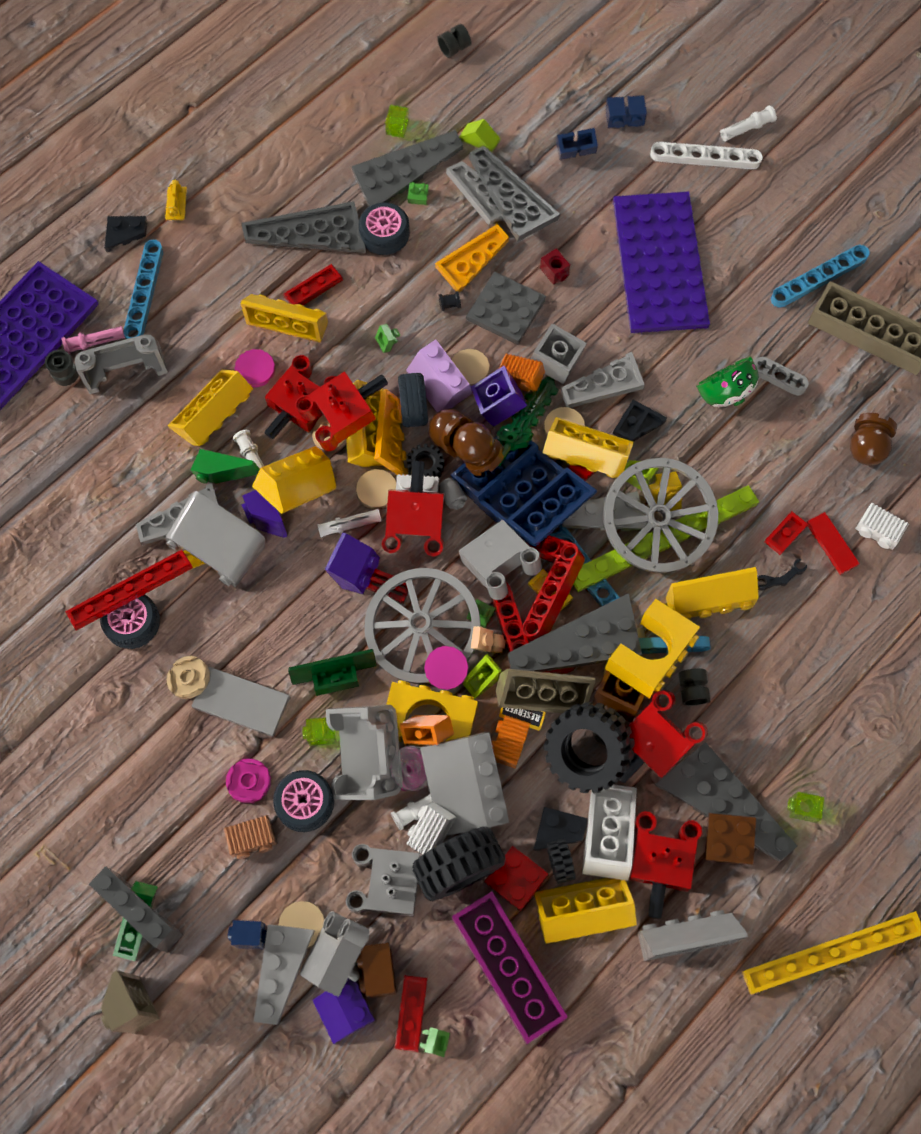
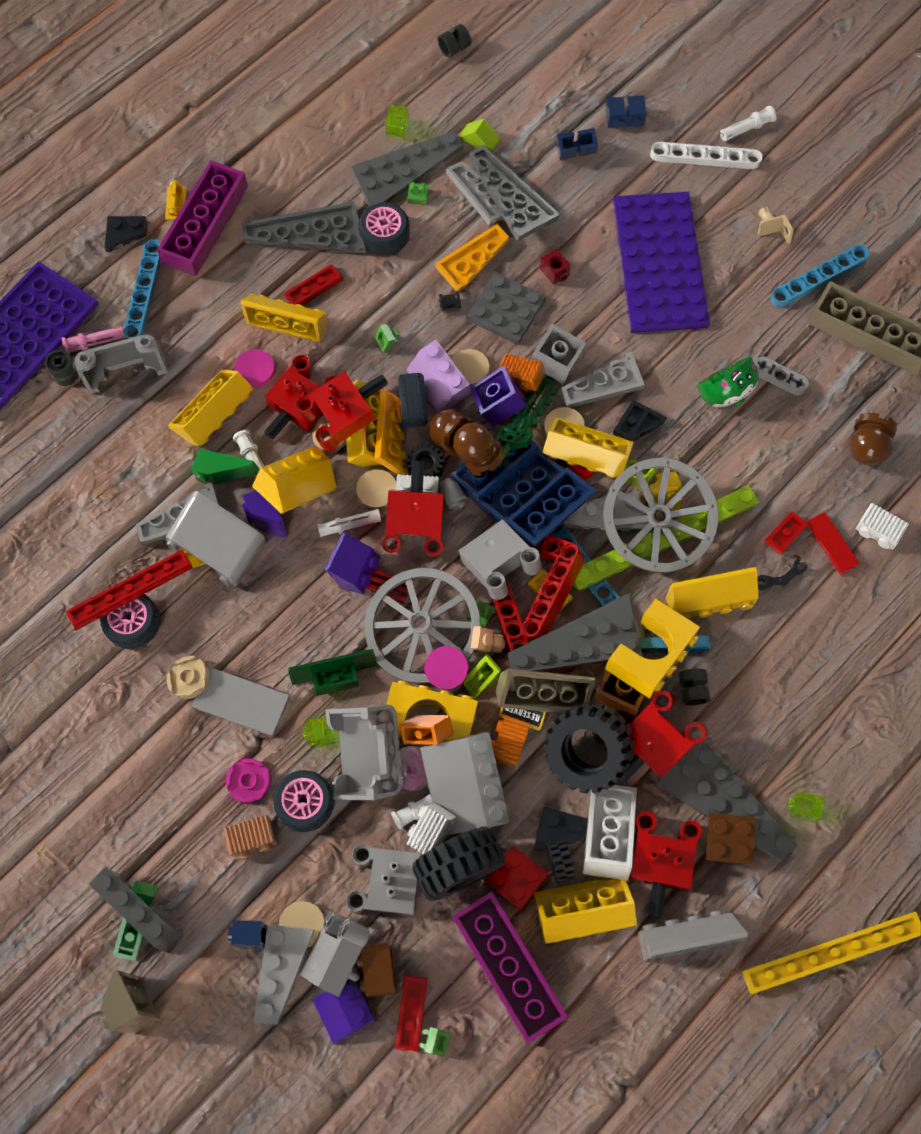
(202, 218): none -> magenta brick
(774, 224): none -> tan bracket

